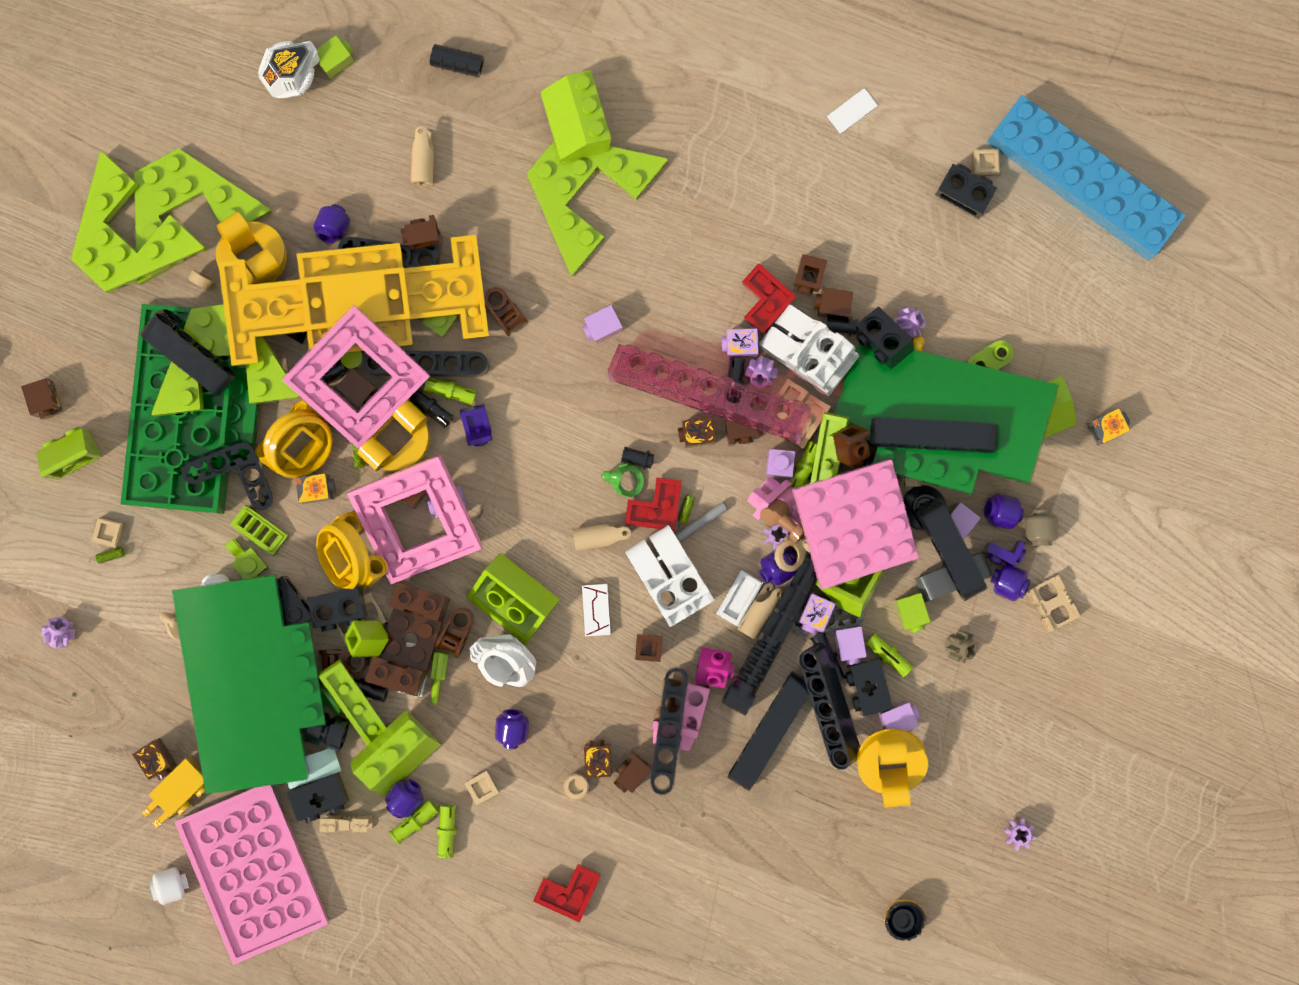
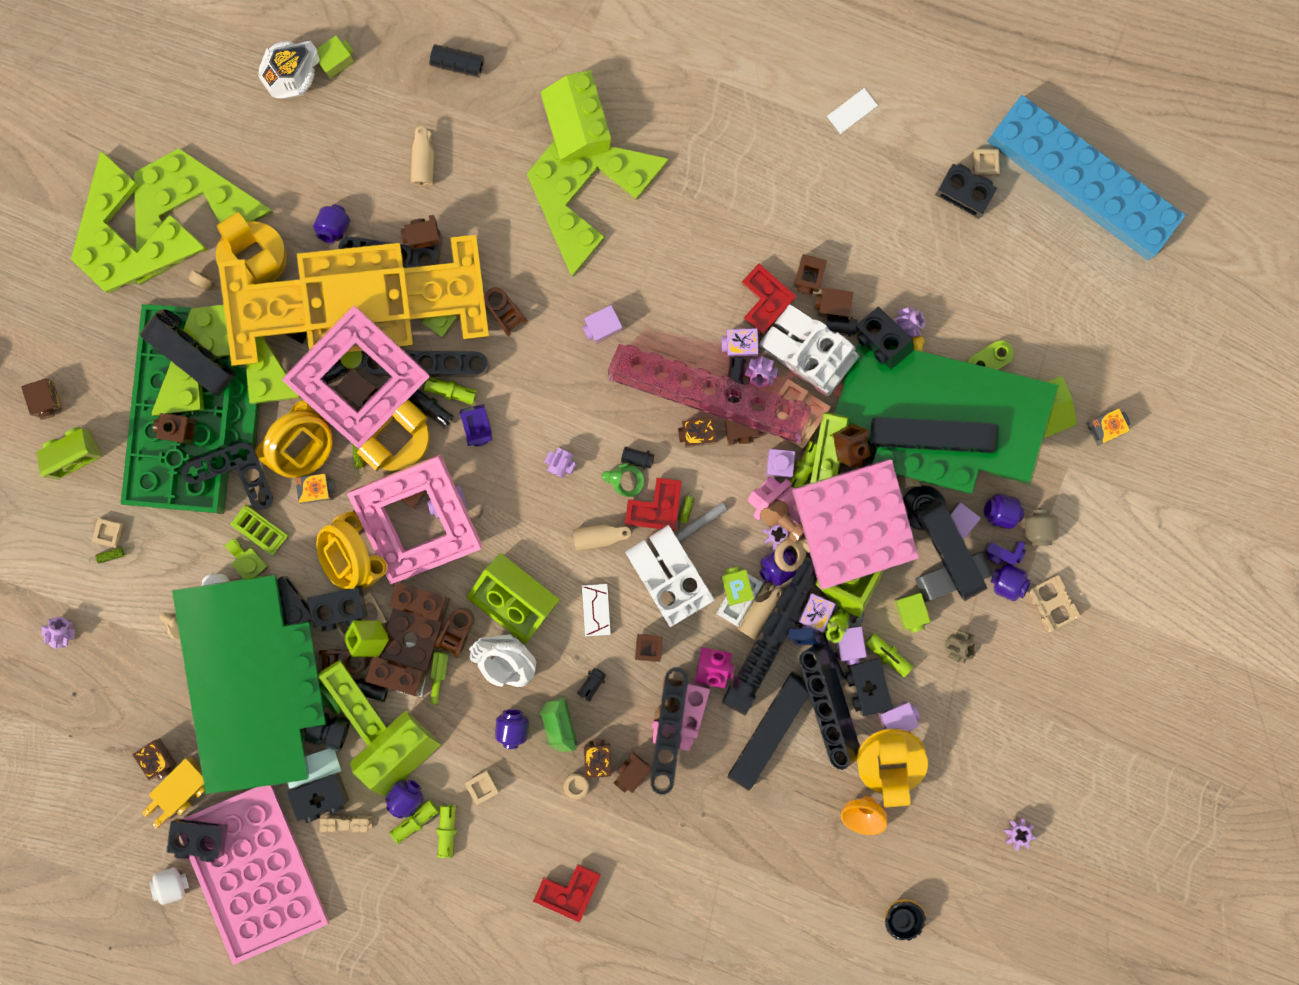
(182, 430): none -> reddish brown brick
(196, 832): none -> black brick
(558, 725): none -> bright green slope
(560, 462): none -> lavender gear
(591, 684): none -> black pin
(736, 586): none -> lime brick
(804, 636): none -> dark blue tile
(837, 625): none -> lime pin
(864, 816): none -> light orange piece

